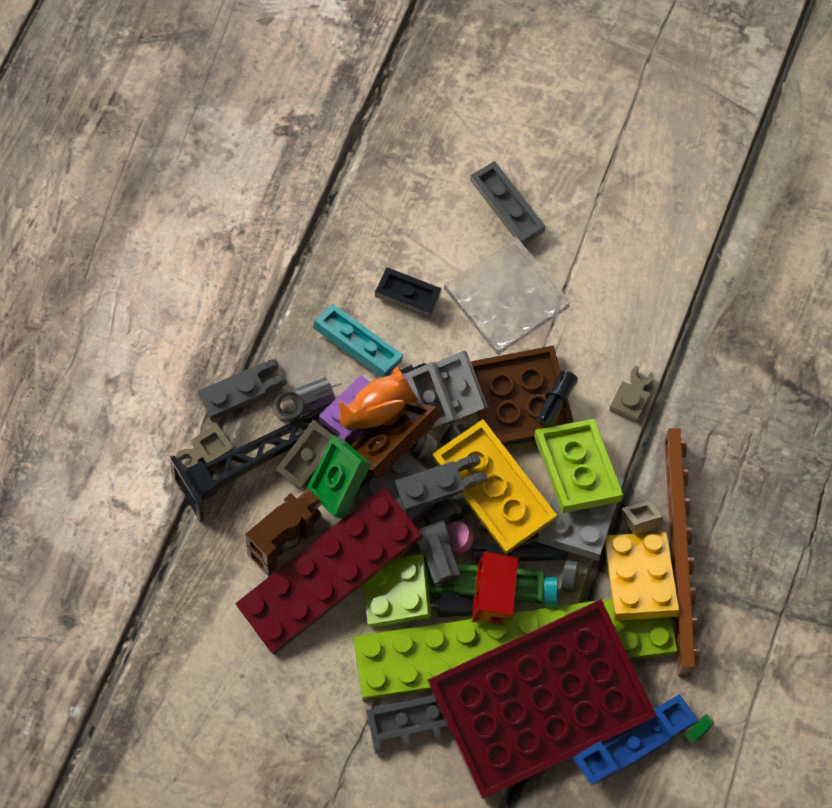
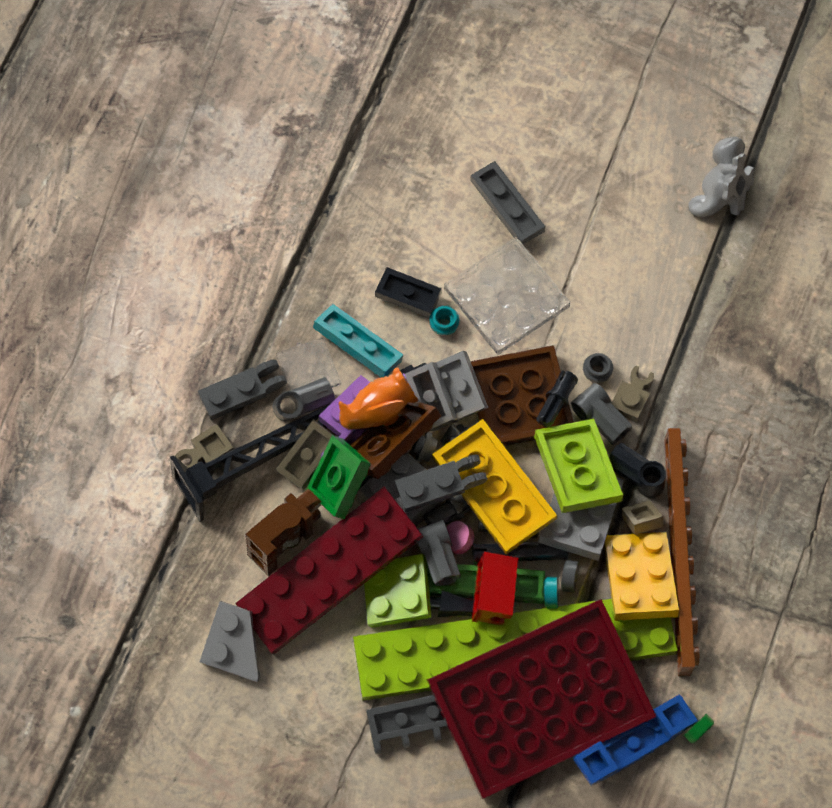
(232, 642): none -> light grey wing
(444, 312): none -> teal plate
(596, 405): none -> dark grey piece
(601, 360): none -> dark grey plate
(636, 467): none -> black piece
(725, 182): none -> light grey animal

